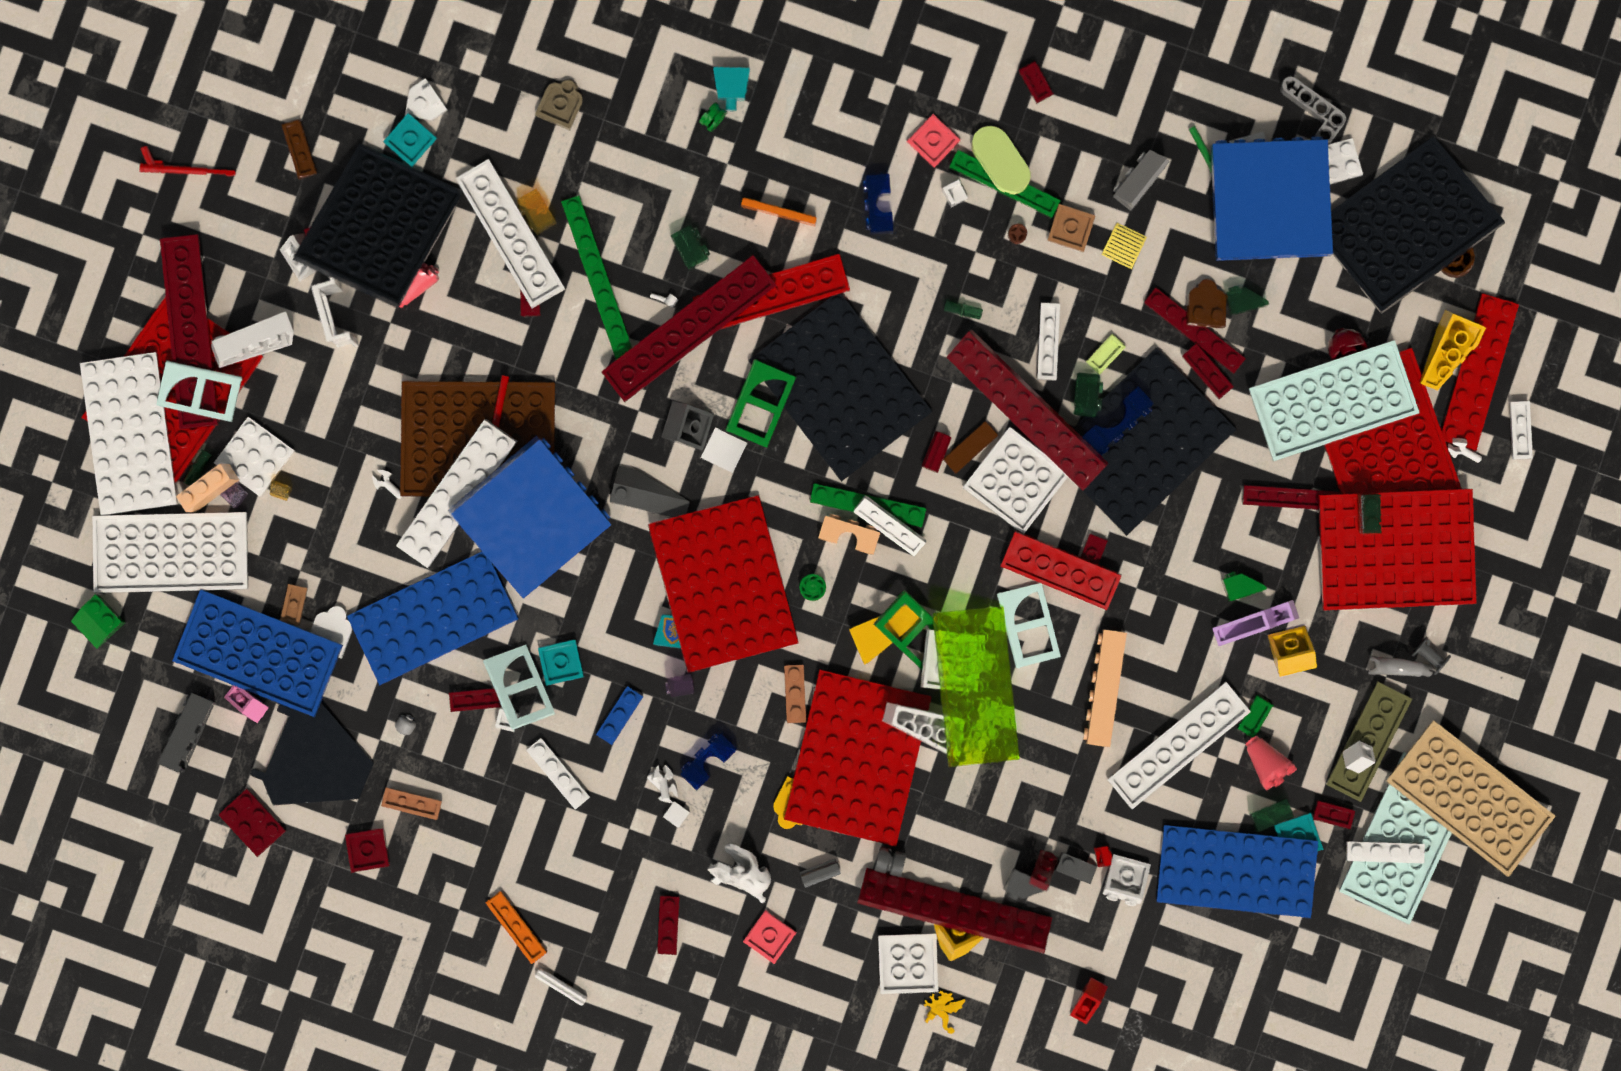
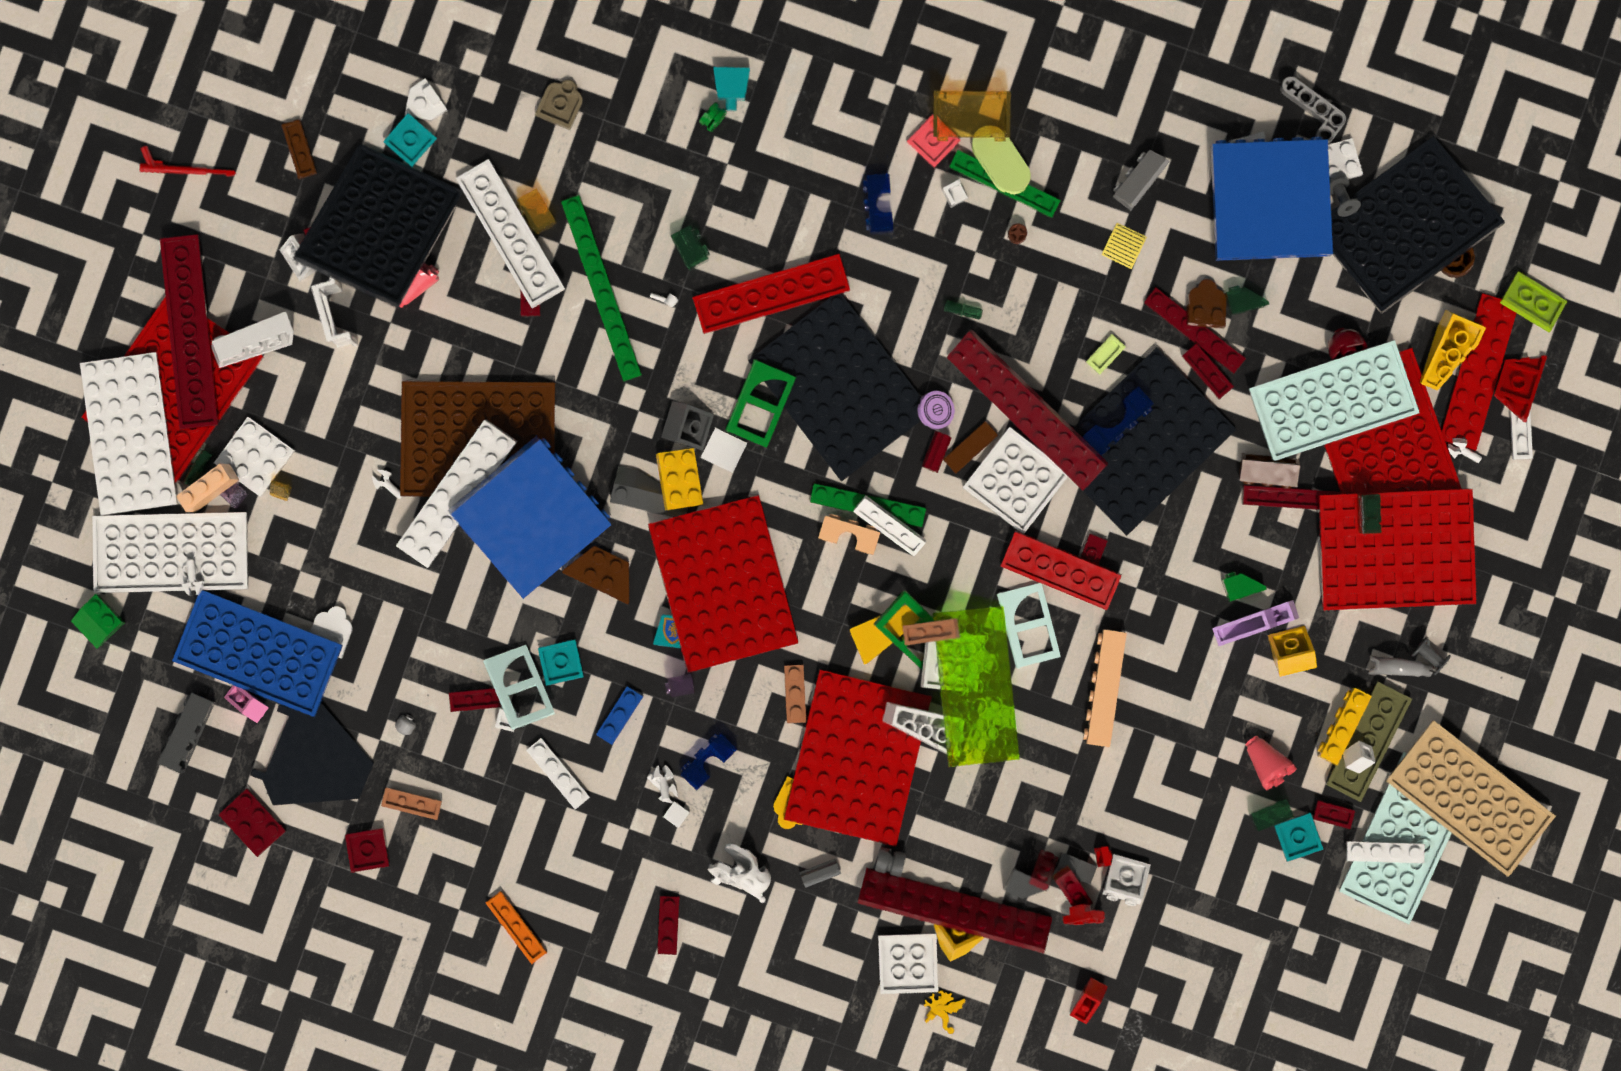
(176, 372): light aqua window -> none
(192, 579): none -> white bar
(294, 604): medium nougat plate -> none
(432, 617): blue plate -> none
(500, 400): red bar -> none
(560, 986): white axle -> none
(602, 573): none -> reddish brown wing
(679, 479): none -> yellow plate
(688, 328): dark red plate -> none
(769, 937): coral tile -> none
(779, 212): orange tile -> none
(812, 587): green wheel -> none
(931, 631): none -> nougat plate
(936, 410): none -> lavender tile
(971, 114): none -> clear yellow windscreen
(1035, 82): dark red plate -> none
(1048, 341): white plate -> none
(1071, 228): medium nougat plate -> none
(1071, 887): none -> dark red plate
(1082, 914): none -> red plate
(1087, 394): clear green brick -> none
(1179, 745): white plate -> none
(1201, 145): green bar -> none
(1237, 871): blue plate -> none
(1253, 721): green tile -> none
(1269, 473): none -> brick
(1344, 726): none -> yellow brick
(1347, 205): none -> dark grey piece
(1519, 384): none -> red wing
(1533, 302): none -> lime plate

